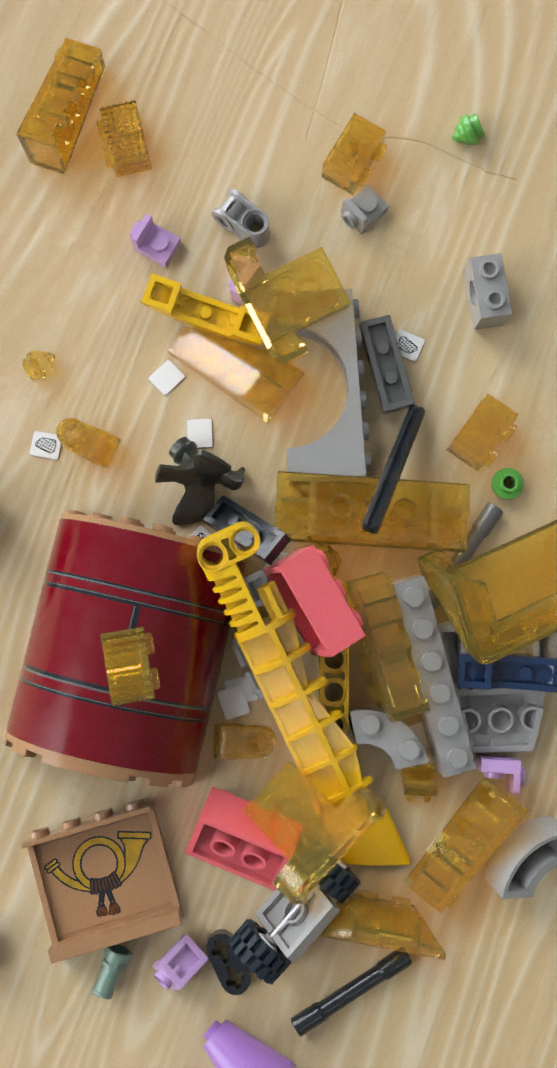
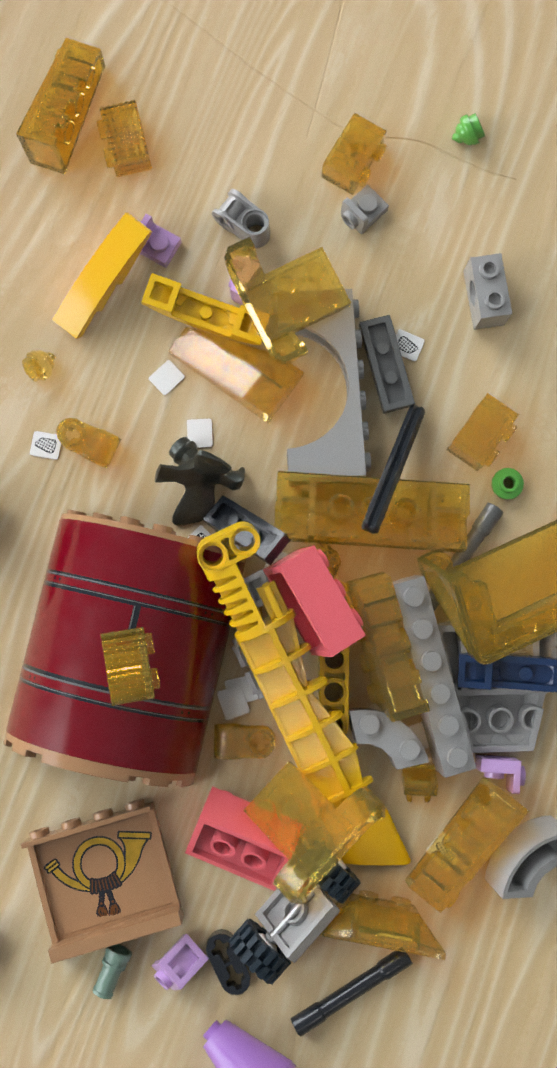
(102, 274): none -> yellow slope

